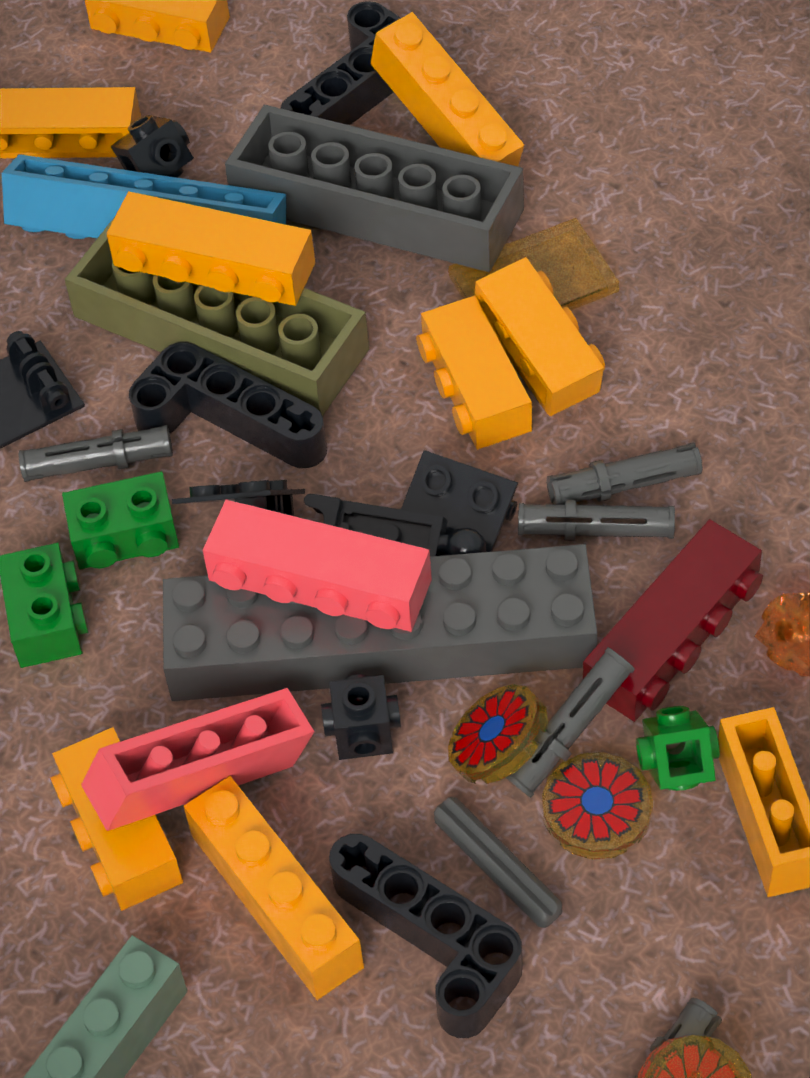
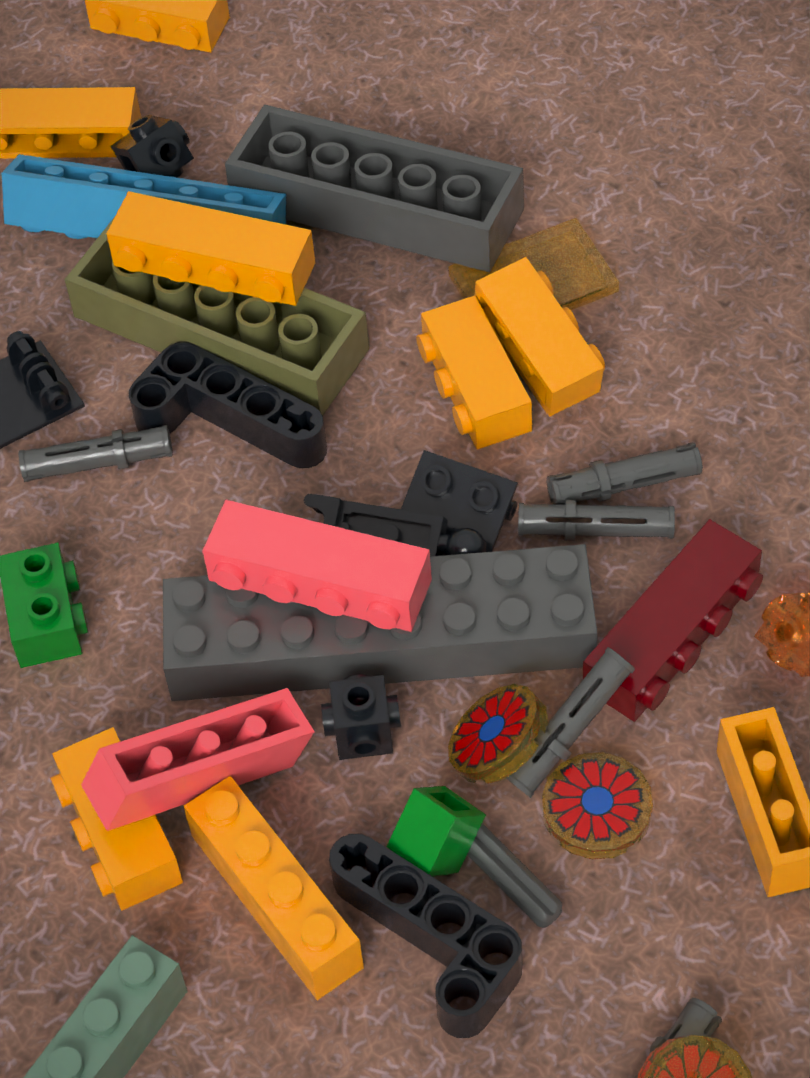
(120, 521): green brick -> none
(261, 494): black hinge -> none
(351, 83): black beam -> none
(436, 830): none -> green brick
(441, 93): light orange brick -> none
(689, 761): green brick -> none

